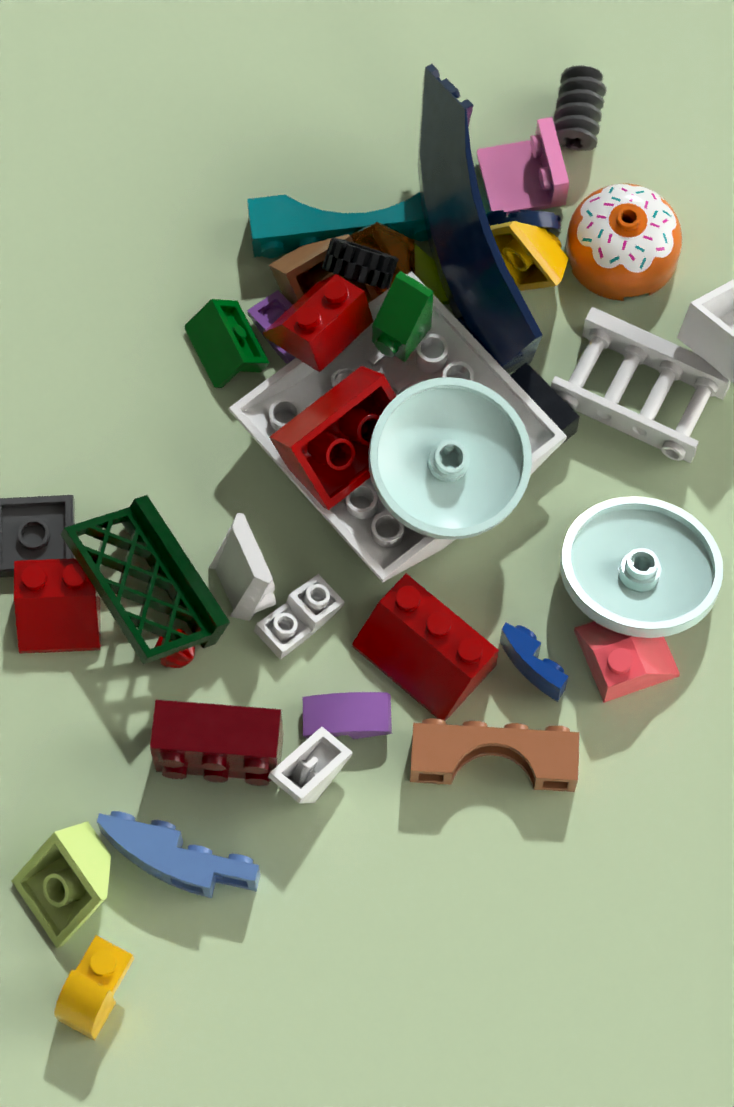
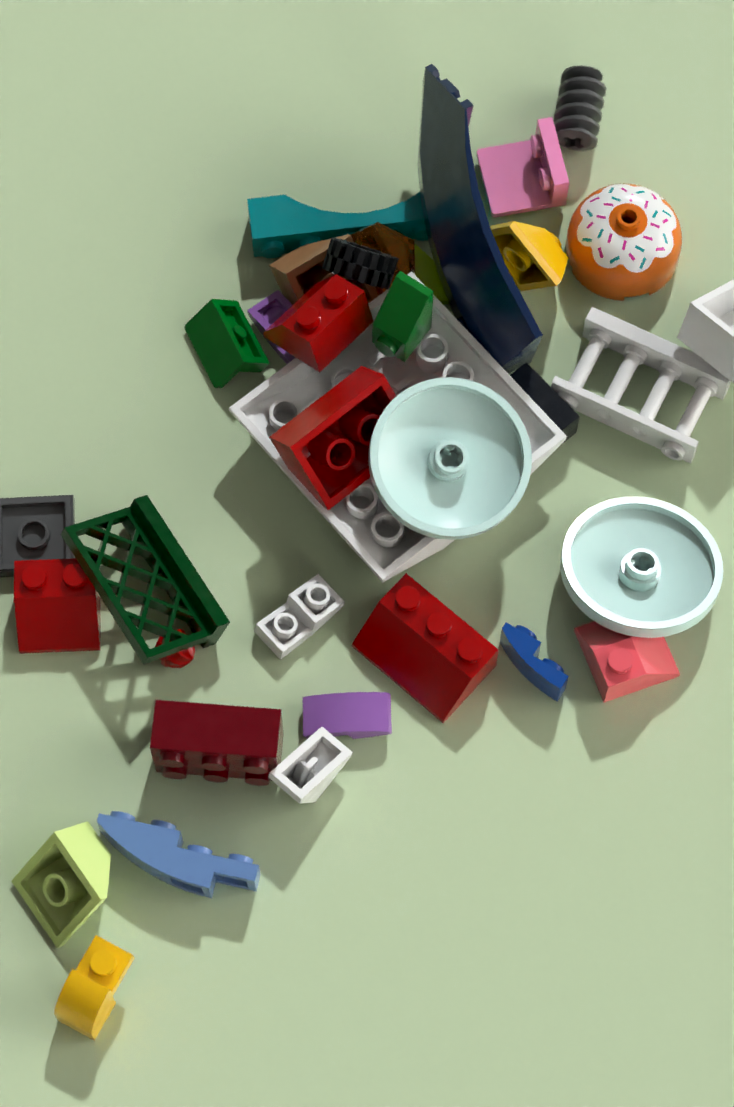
(244, 571): white slope -> none
(536, 218): dark blue tile -> none
(545, 755): nougat arch -> none

